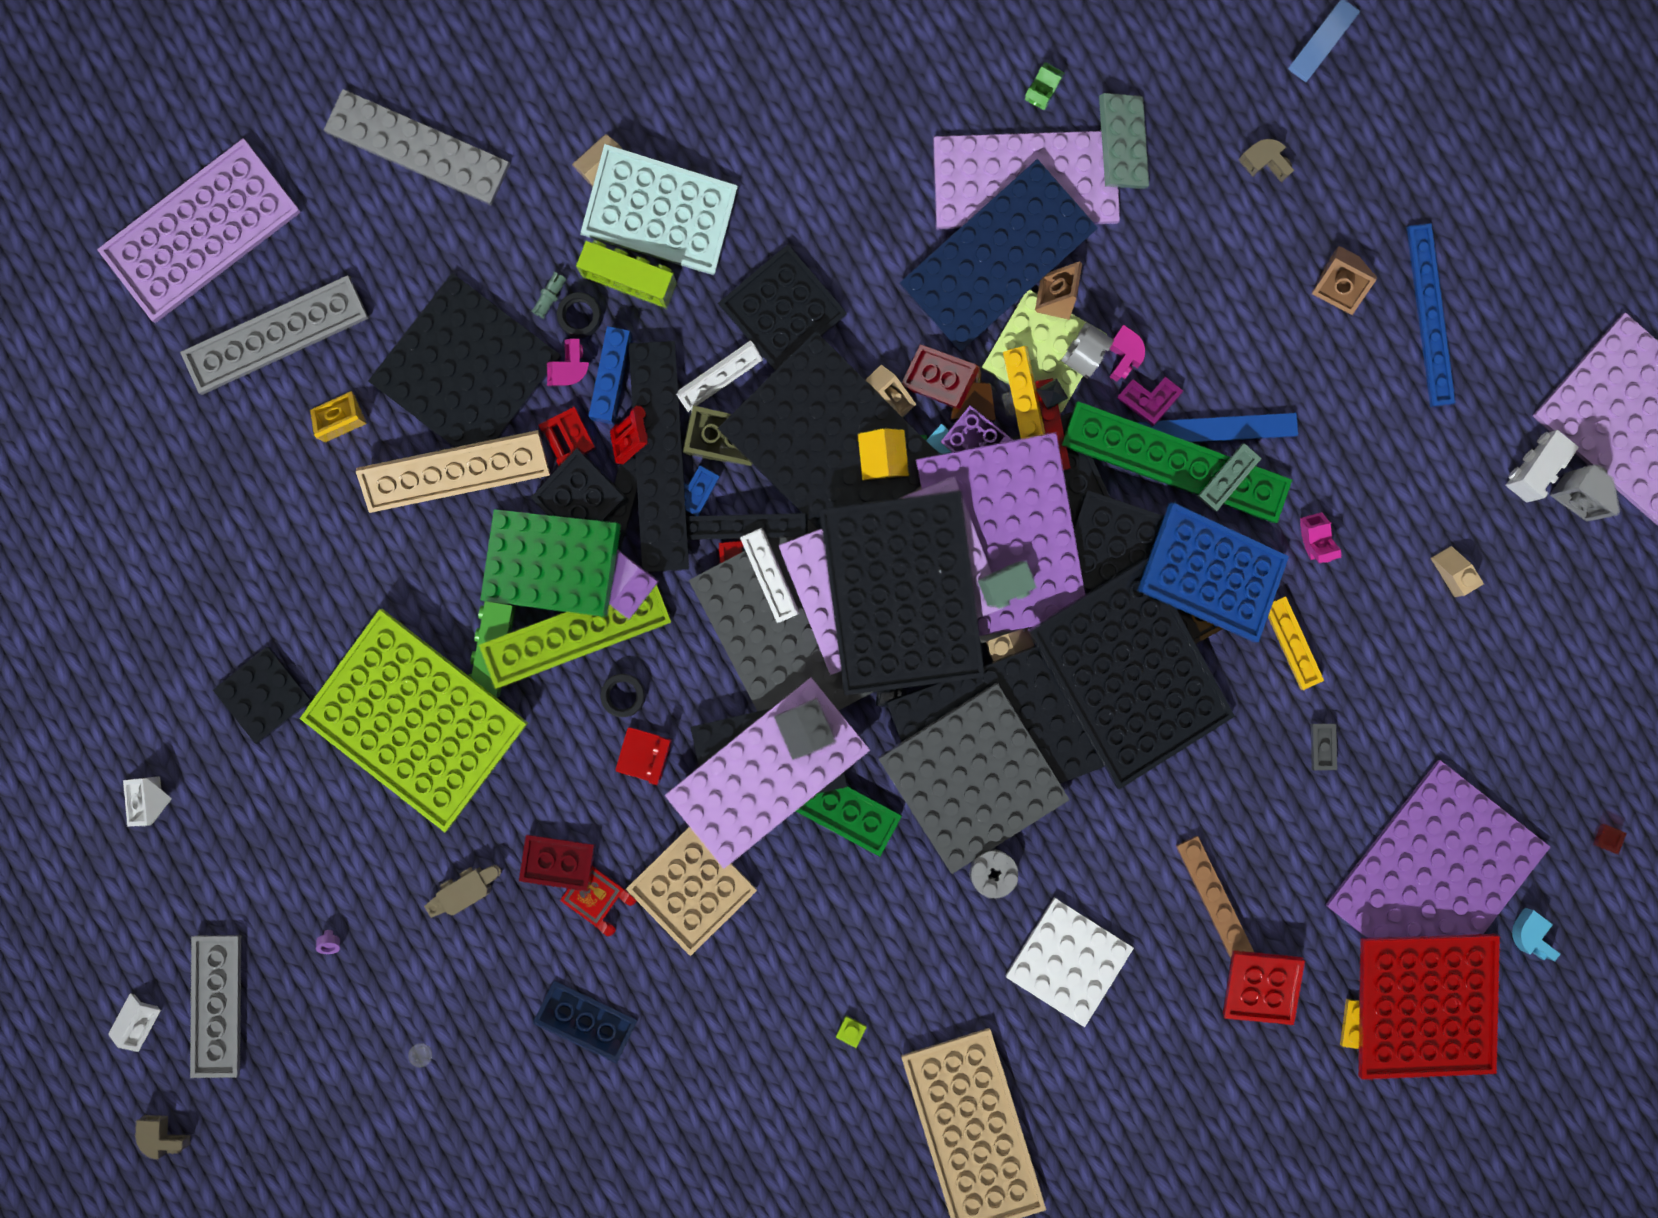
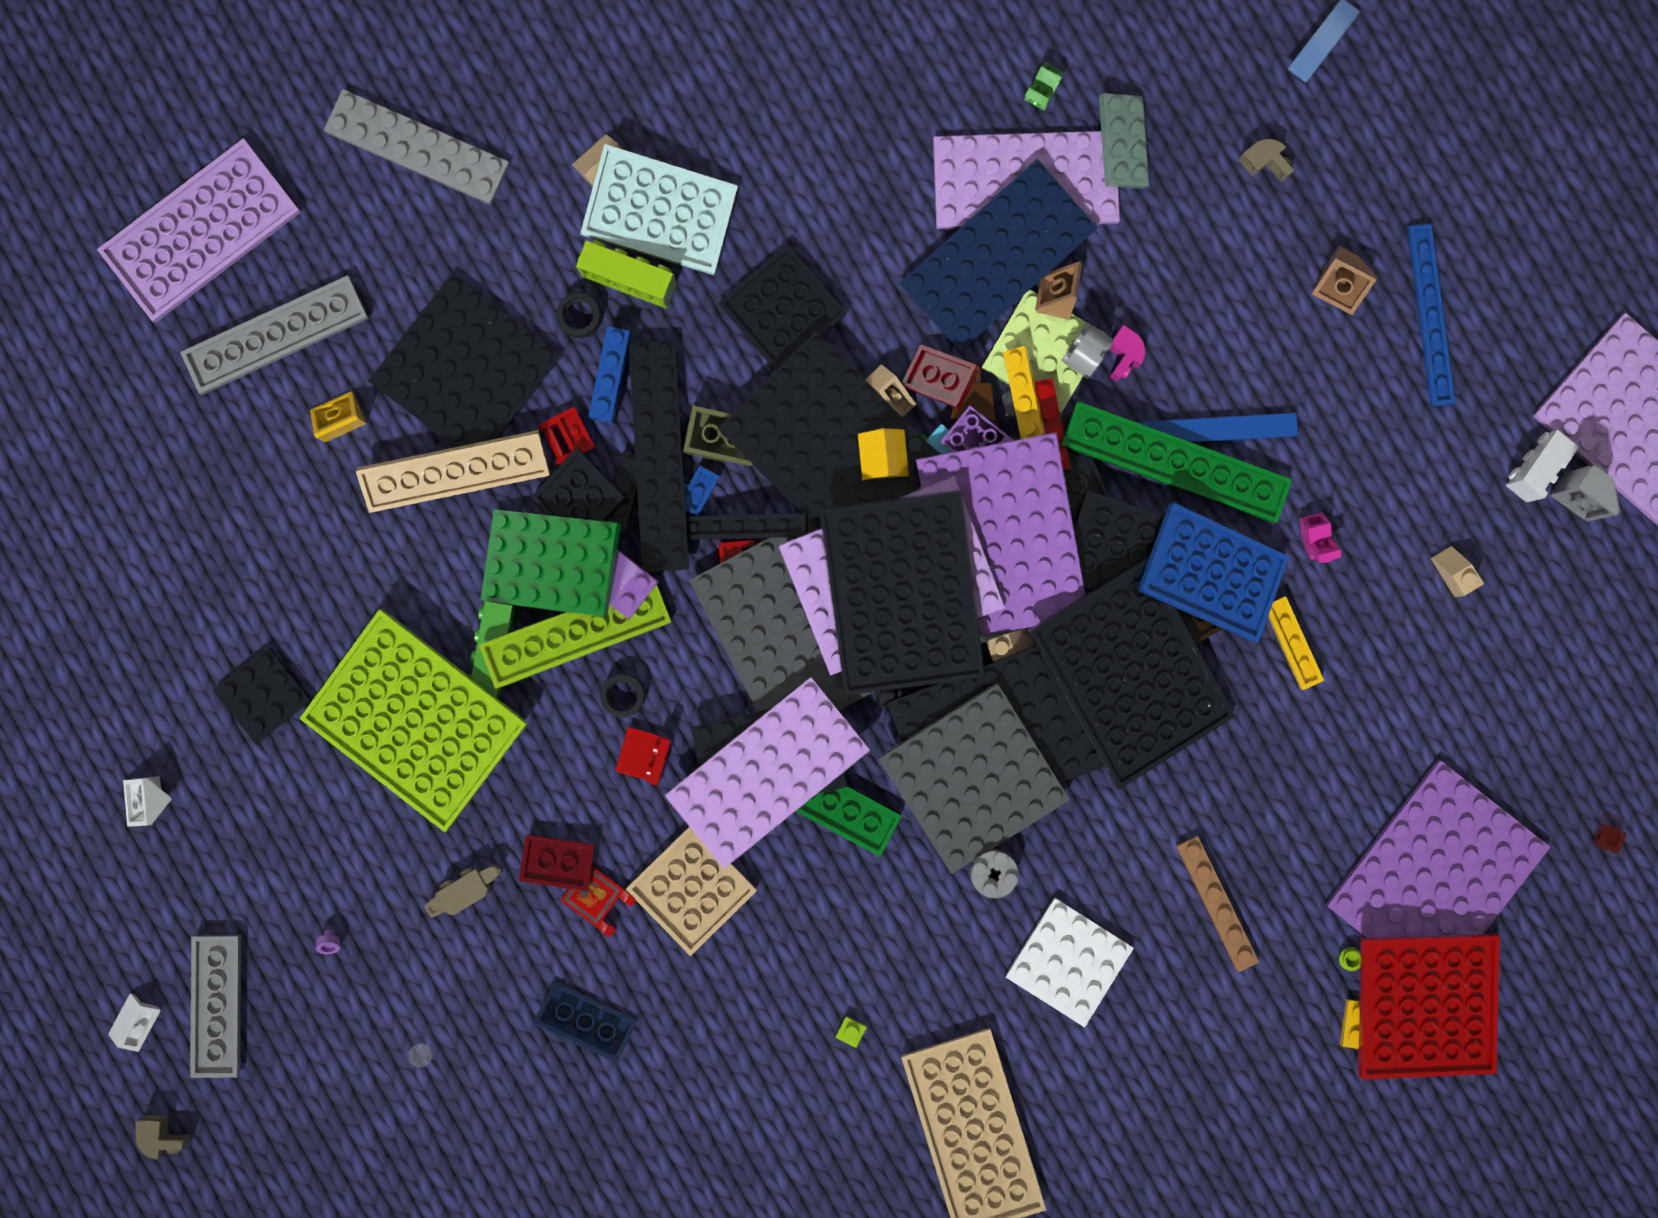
(549, 295): sand green pin -> none
(569, 371): dark pink brick -> none
(629, 435): red plate -> none
(719, 375): white tile -> none
(769, 575): white tile -> none
(805, 729): dark grey slope -> none
(1007, 584): sand green brick -> none
(1052, 393): black slope -> none
(1150, 405): magenta plate -> none
(1229, 477): sand green plate -> none
(1263, 987): red plate -> none
(1323, 747): dark grey plate -> none
(1350, 959): none -> lime plate
(1529, 932): medium azure brick -> none

